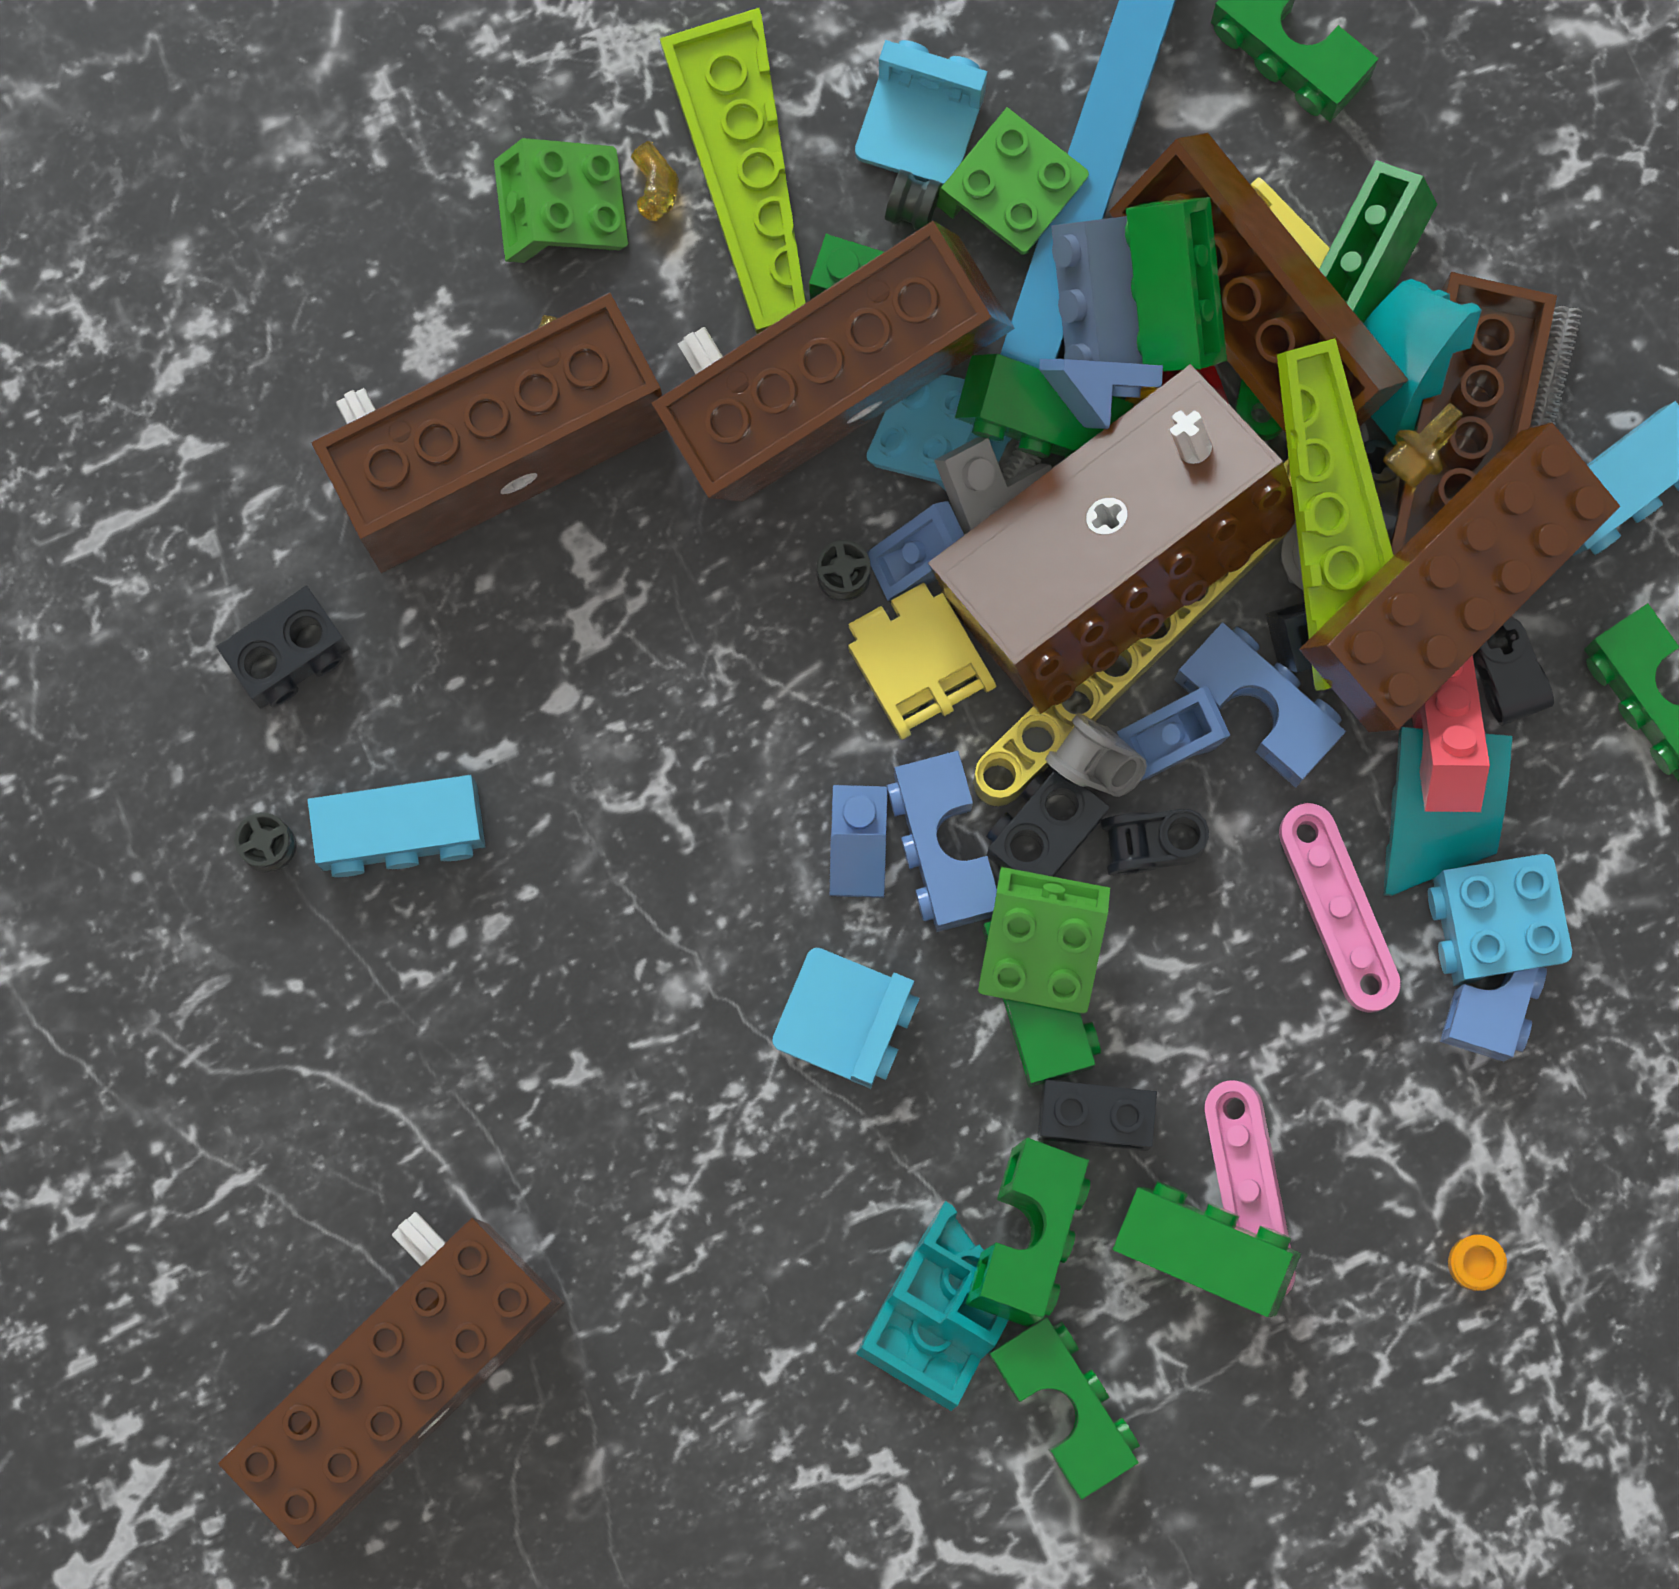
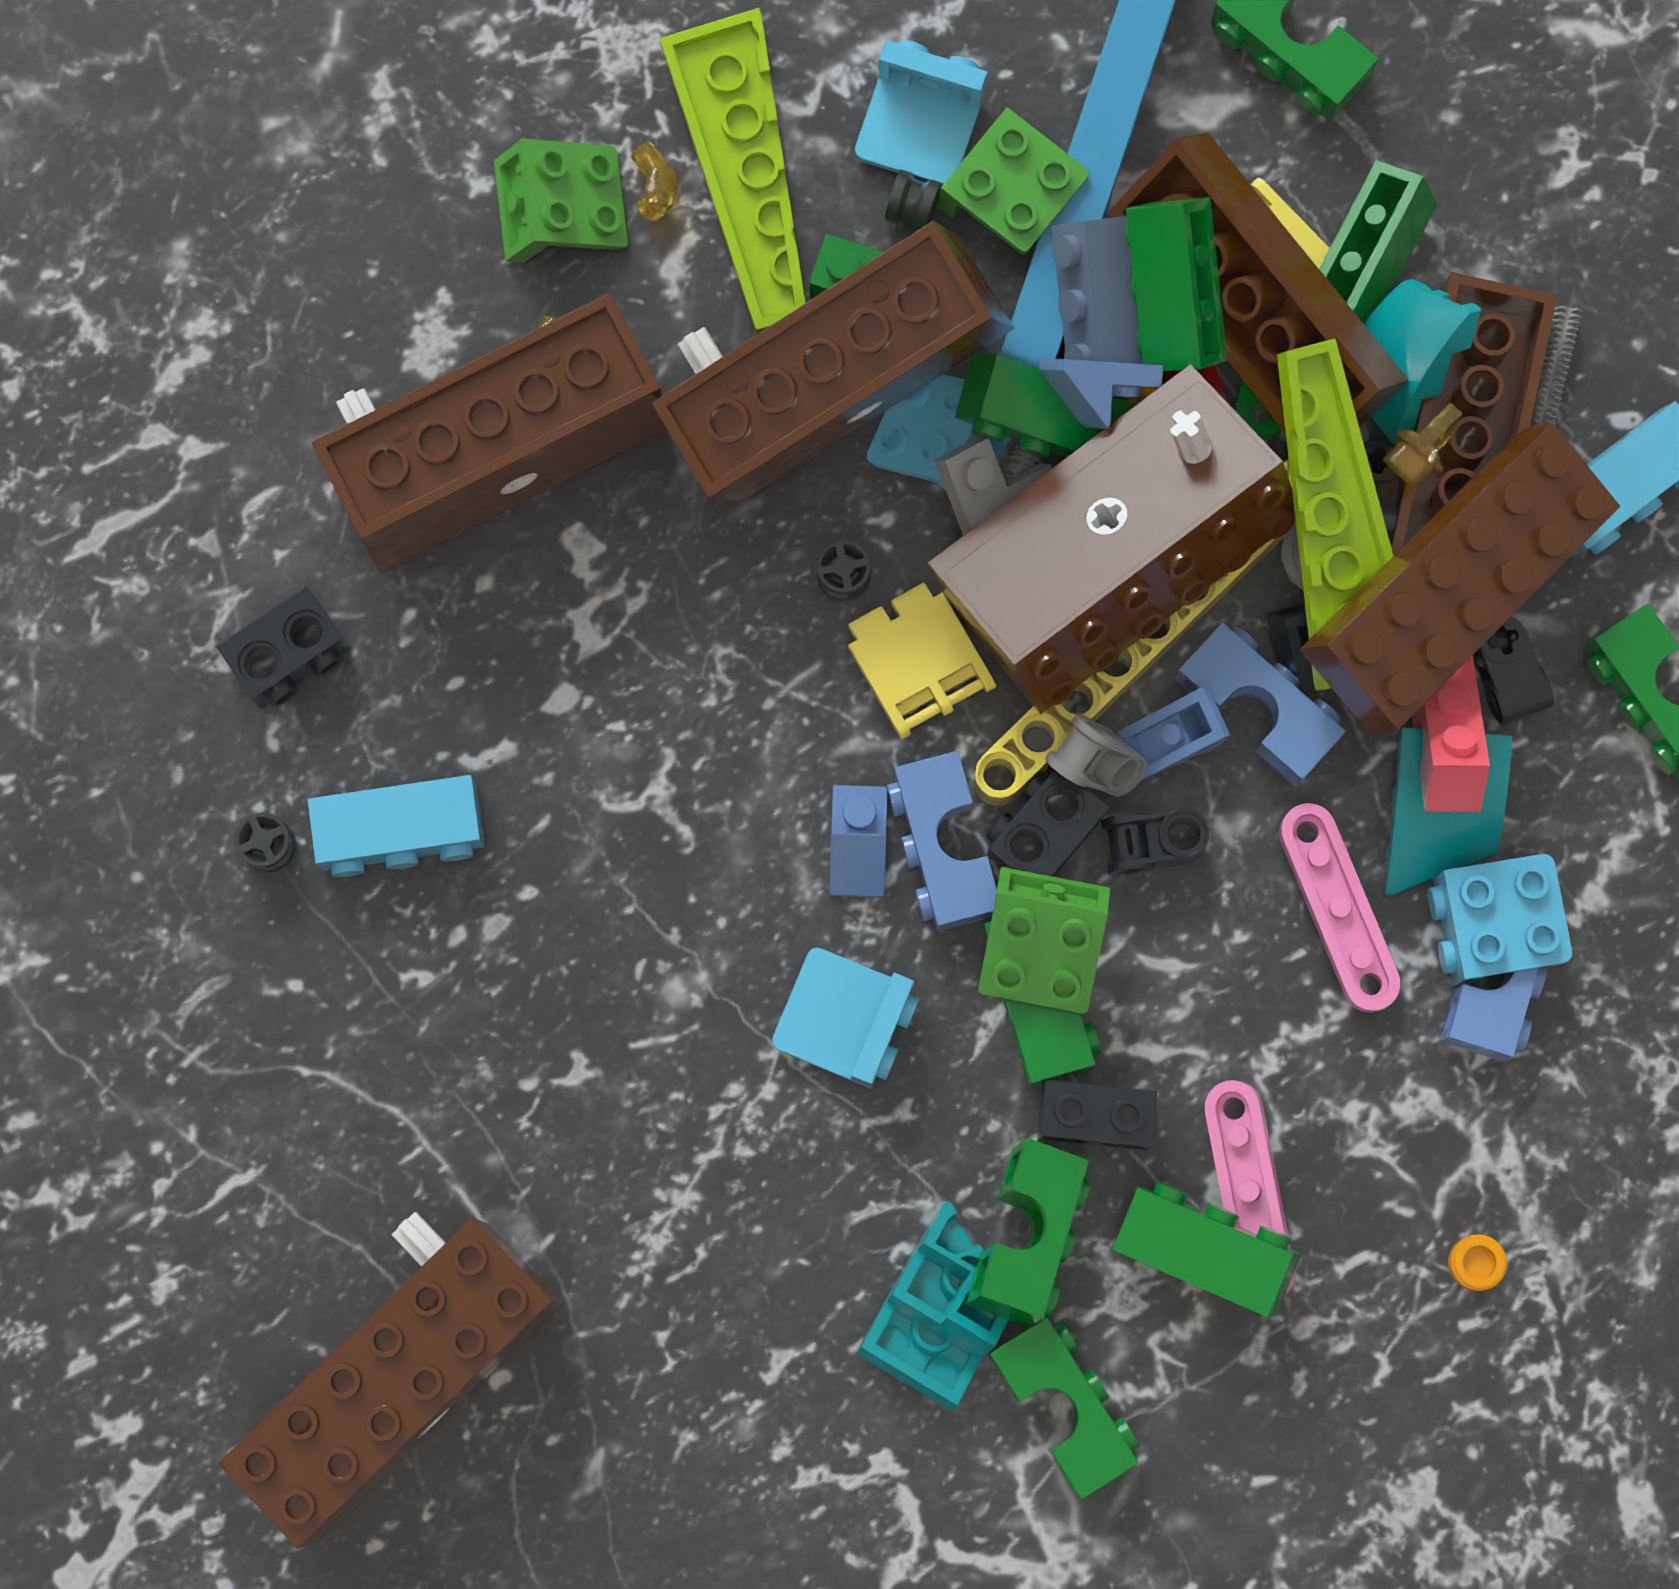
(903, 557): medium blue slope -> none

